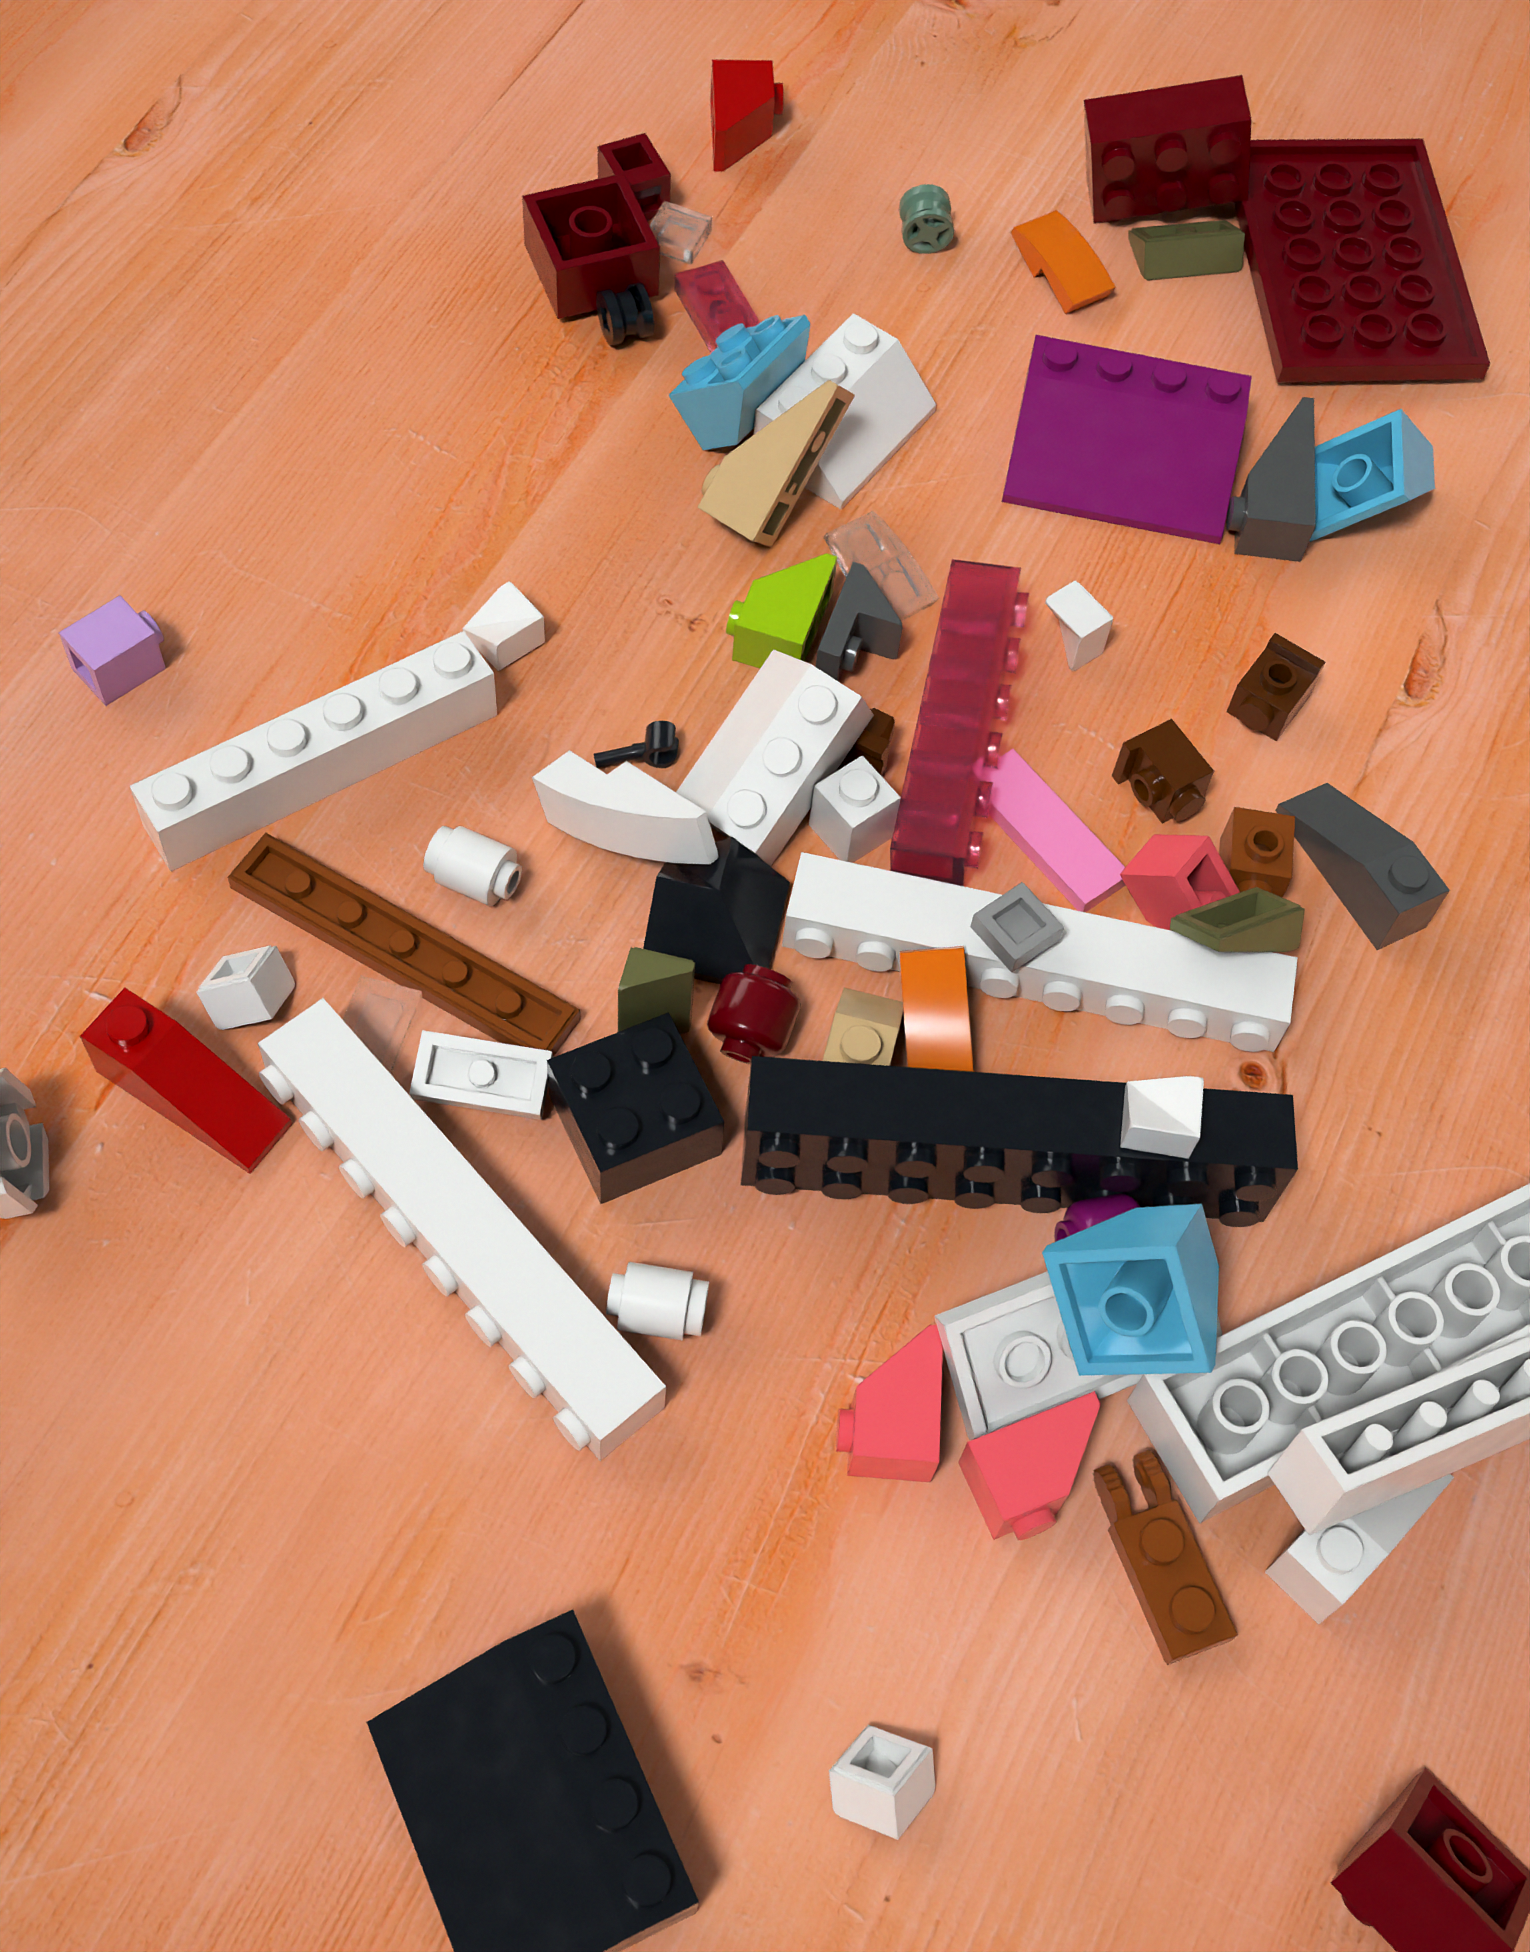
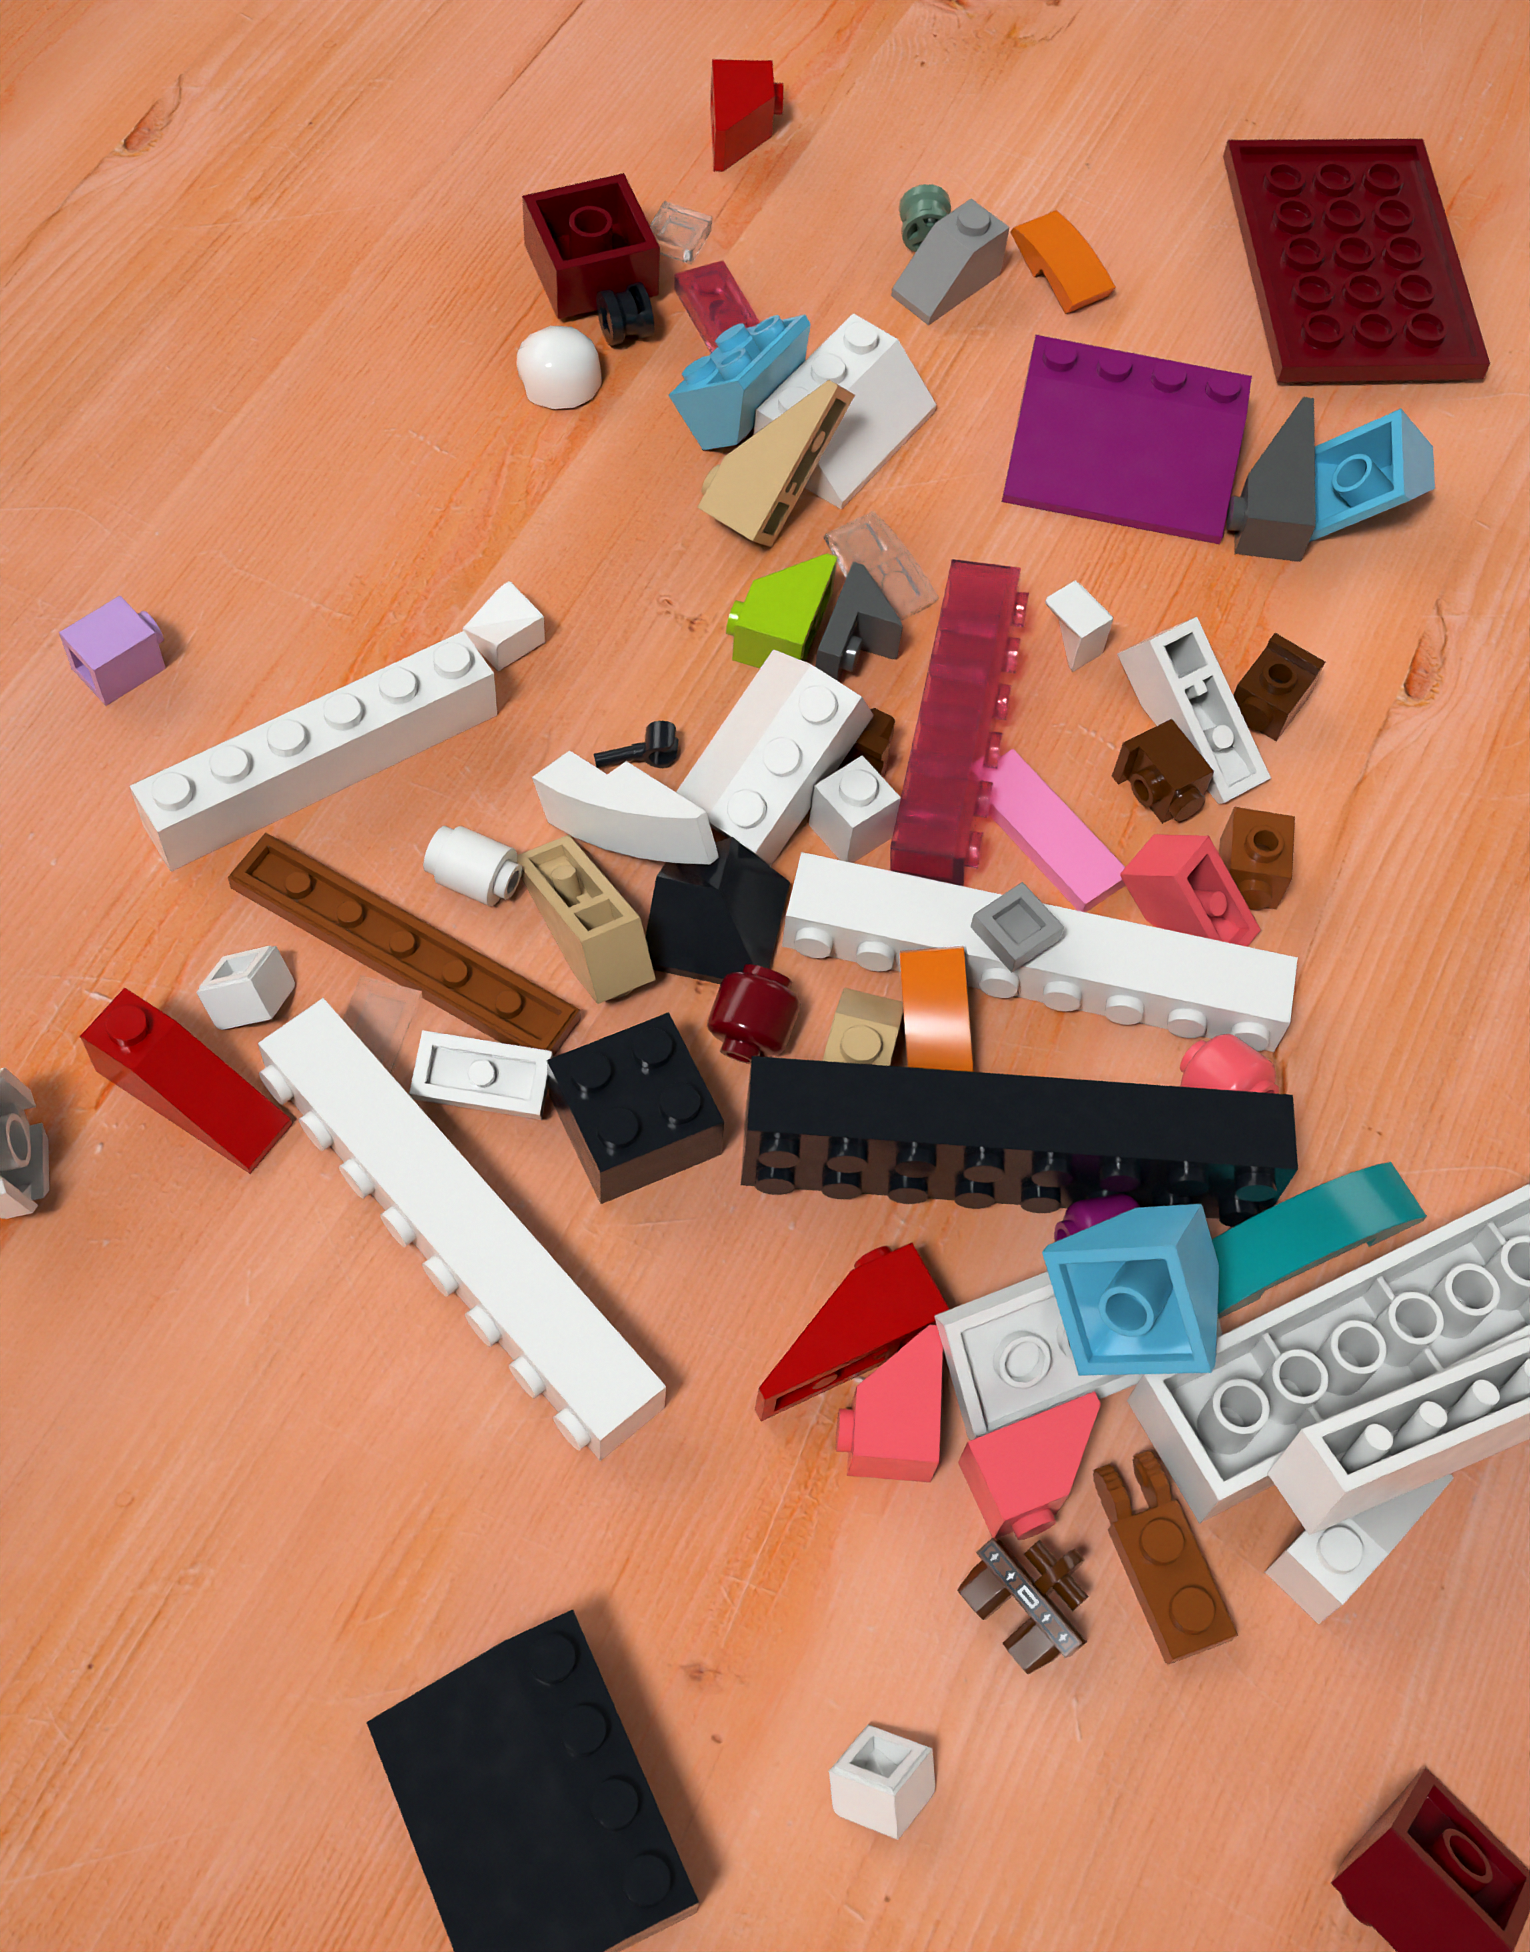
(559, 367): none -> white hair
(587, 919): none -> tan slope
(642, 168): dark red brick -> none
(654, 986): olive slope -> none
(658, 1301): white brick -> none
(857, 1329): none -> red slope
(953, 262): none -> light grey slope
(1048, 1629): none -> reddish brown hips
(1163, 1115): white slope -> none
(1167, 149): dark red brick -> none
(1182, 681): none -> white slope
(1187, 249): olive slope -> none
(1227, 1065): none -> coral head
(1244, 923): olive slope -> none
(1310, 1231): none -> teal slope
(1367, 864): dark grey slope -> none

